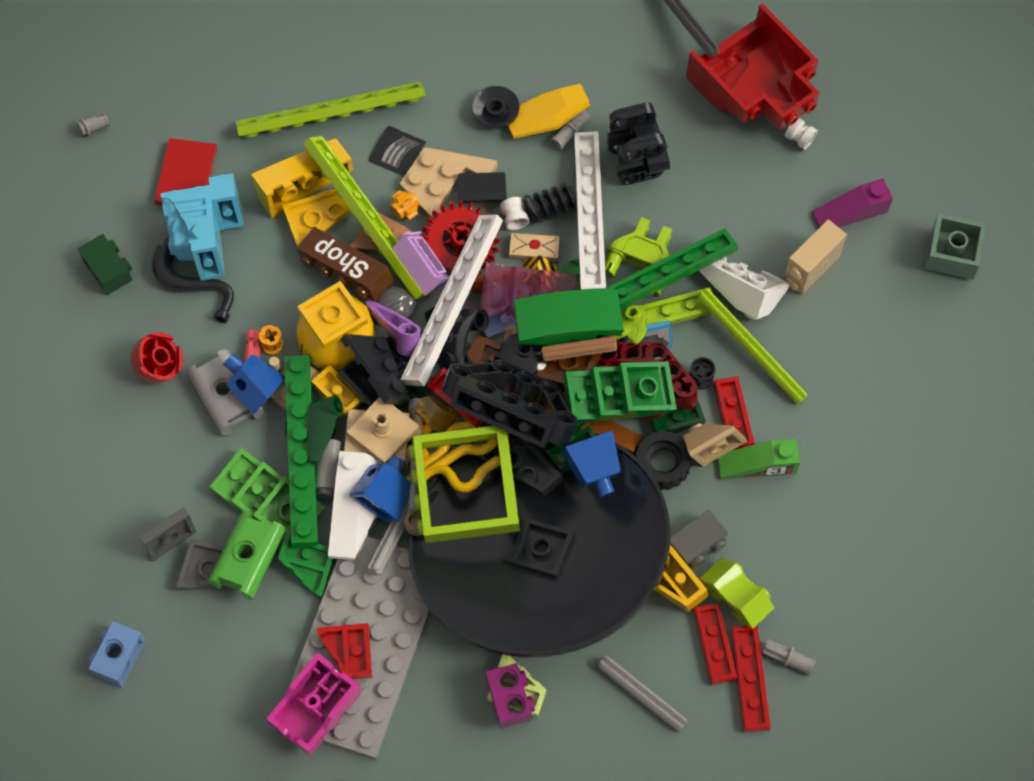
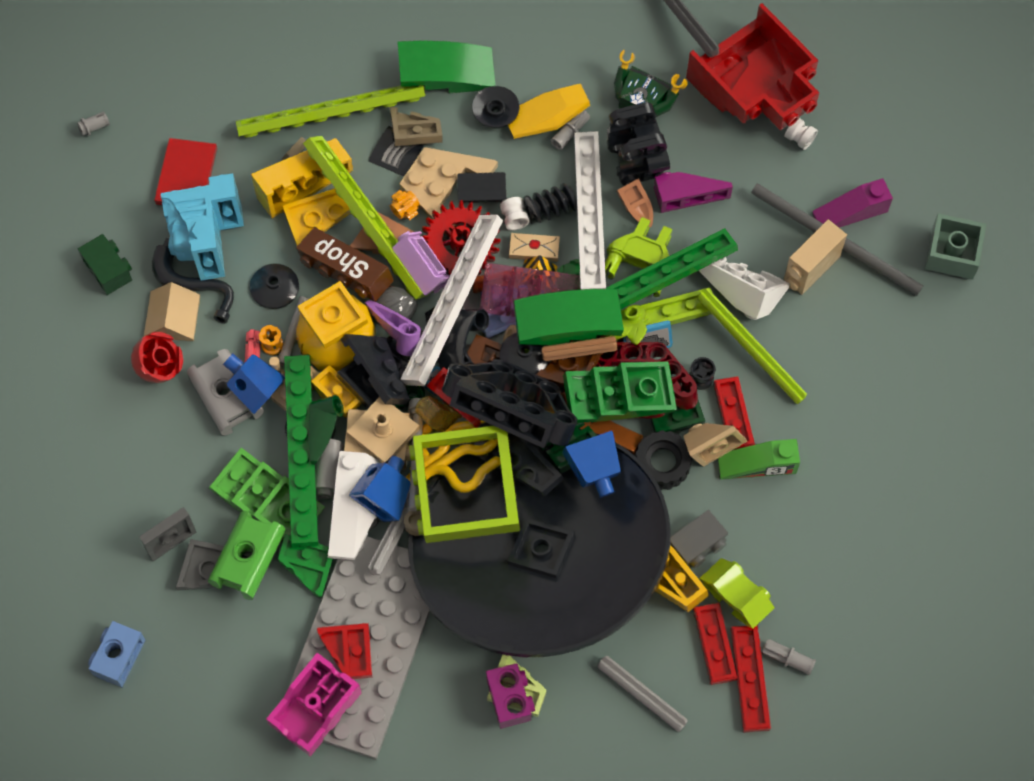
(173, 312): none -> tan slope
(275, 295): none -> black dish
(290, 337): none -> light grey bar
(297, 148): none -> dark tan tile
(414, 128): none -> dark tan wing
(446, 65): none -> green slope
(636, 201): none -> nougat plate
(638, 87): none -> dark green torso
(687, 190): none -> magenta slope
(849, 246): none -> dark grey piece

